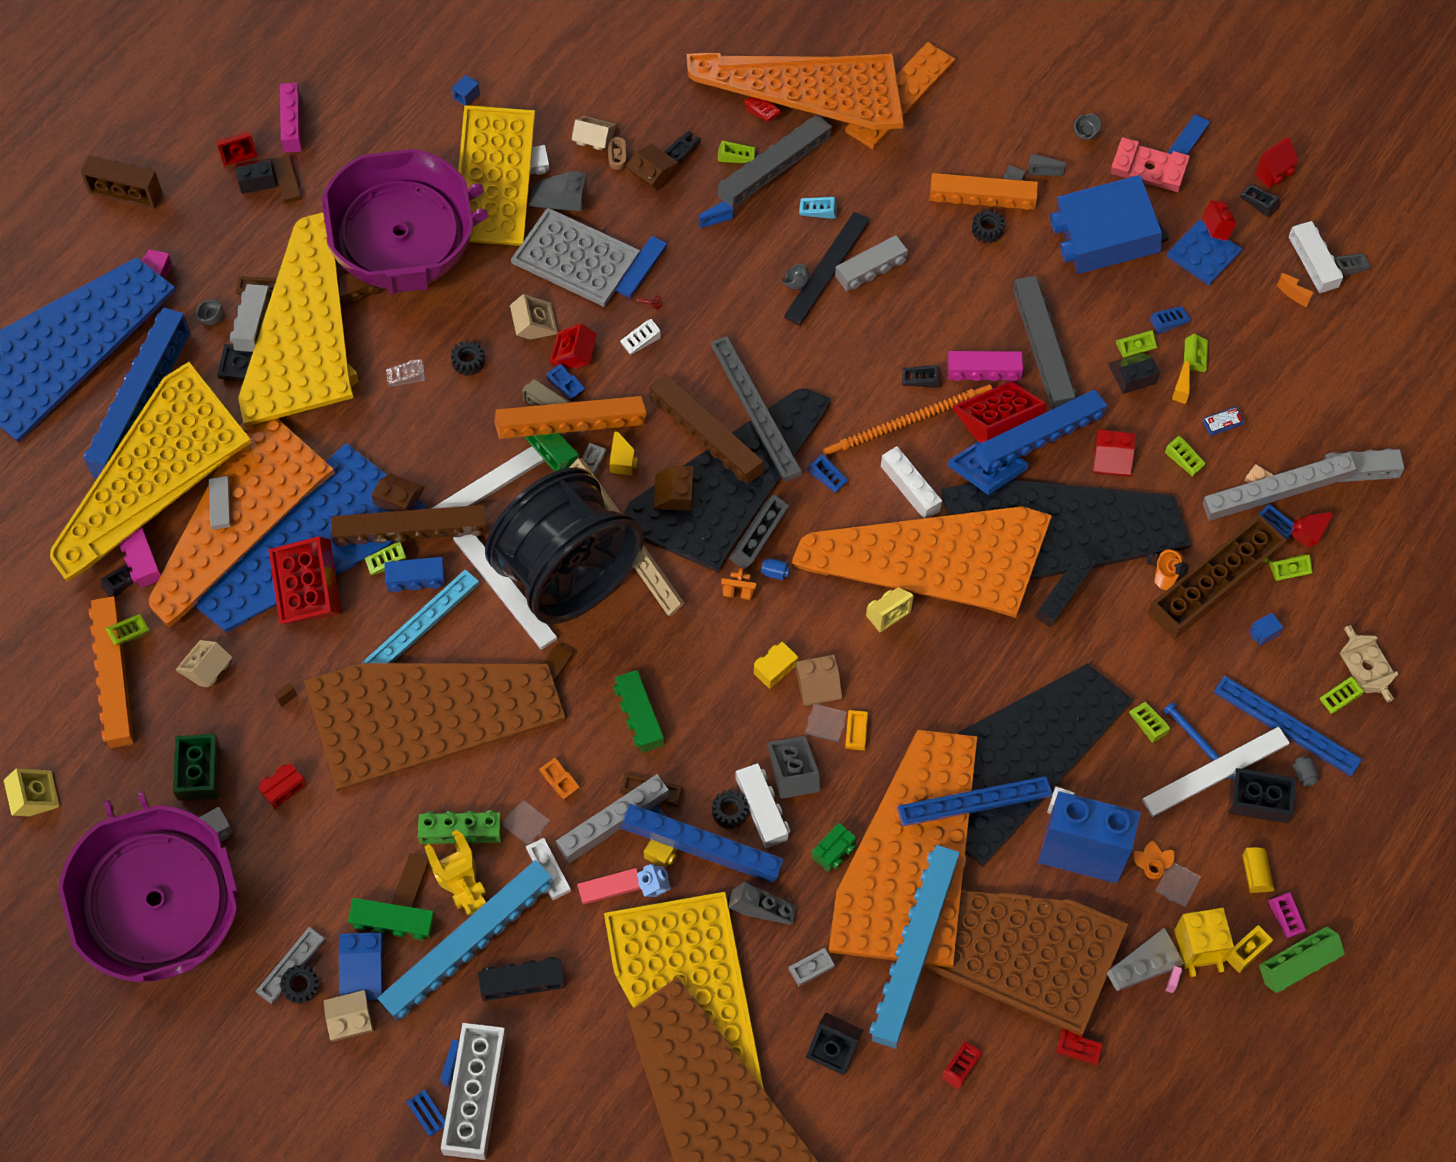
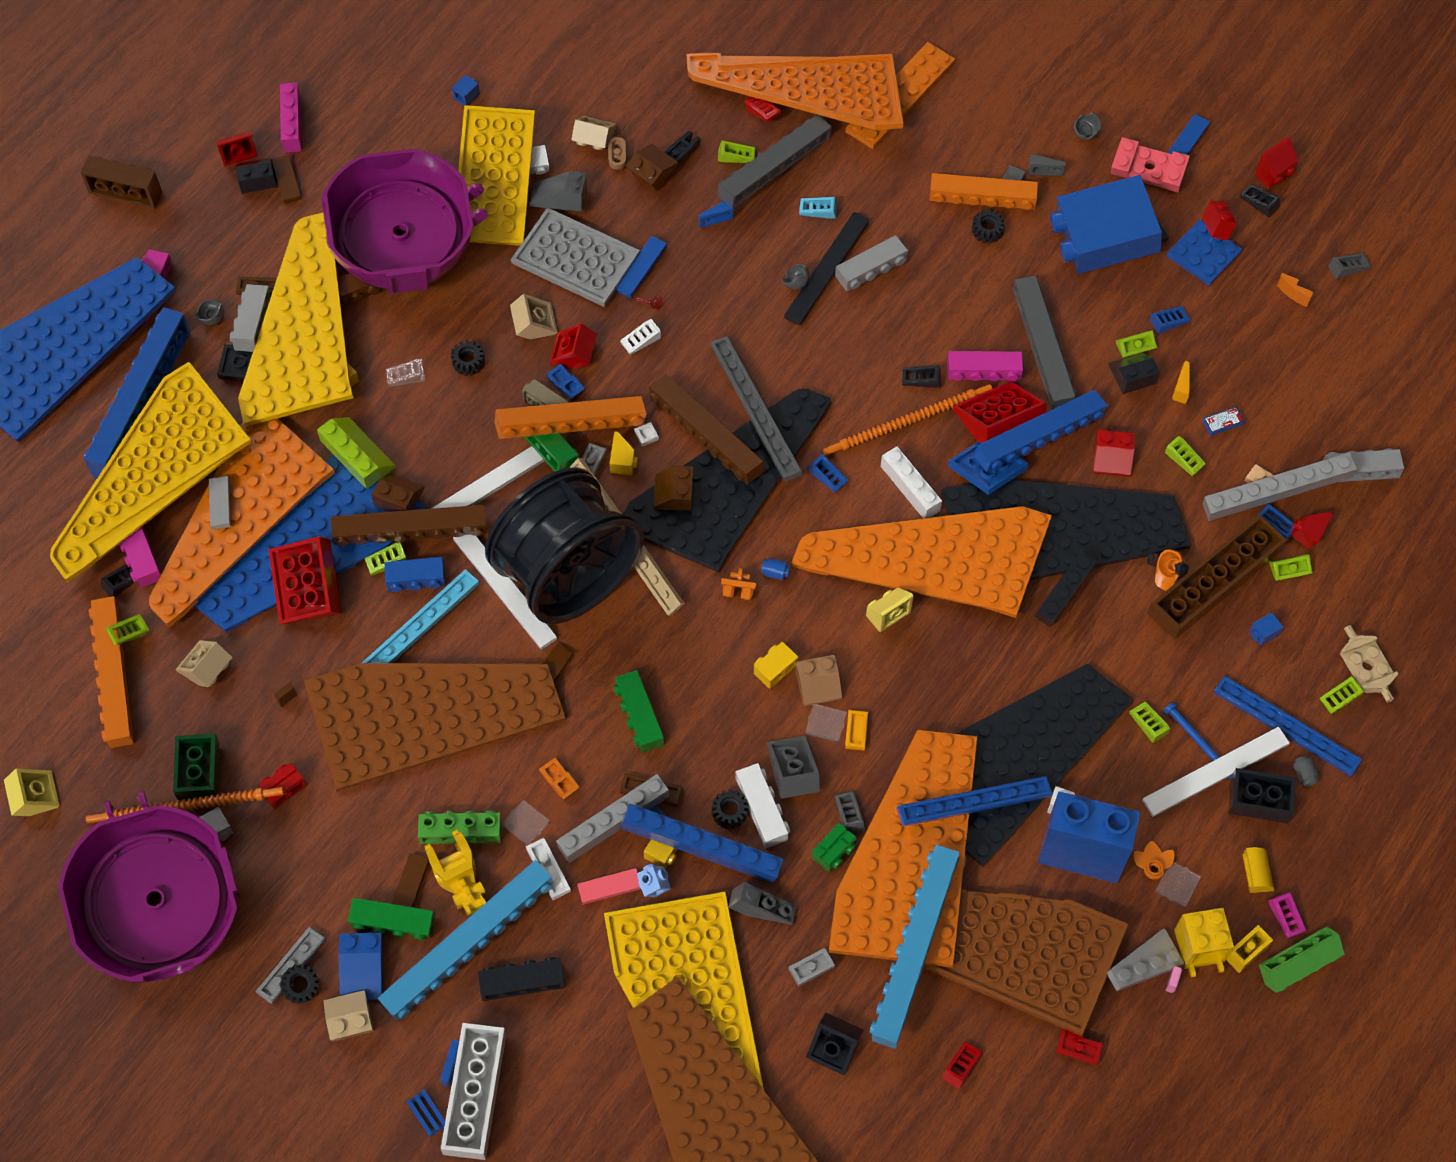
(258, 794): none -> orange hose
(355, 450): none -> lime slope
(646, 434): none -> white tile
(758, 532): dark grey brick -> none
(853, 824): none -> dark grey slope
(1196, 353): lime slope -> none
(1315, 257): white brick -> none

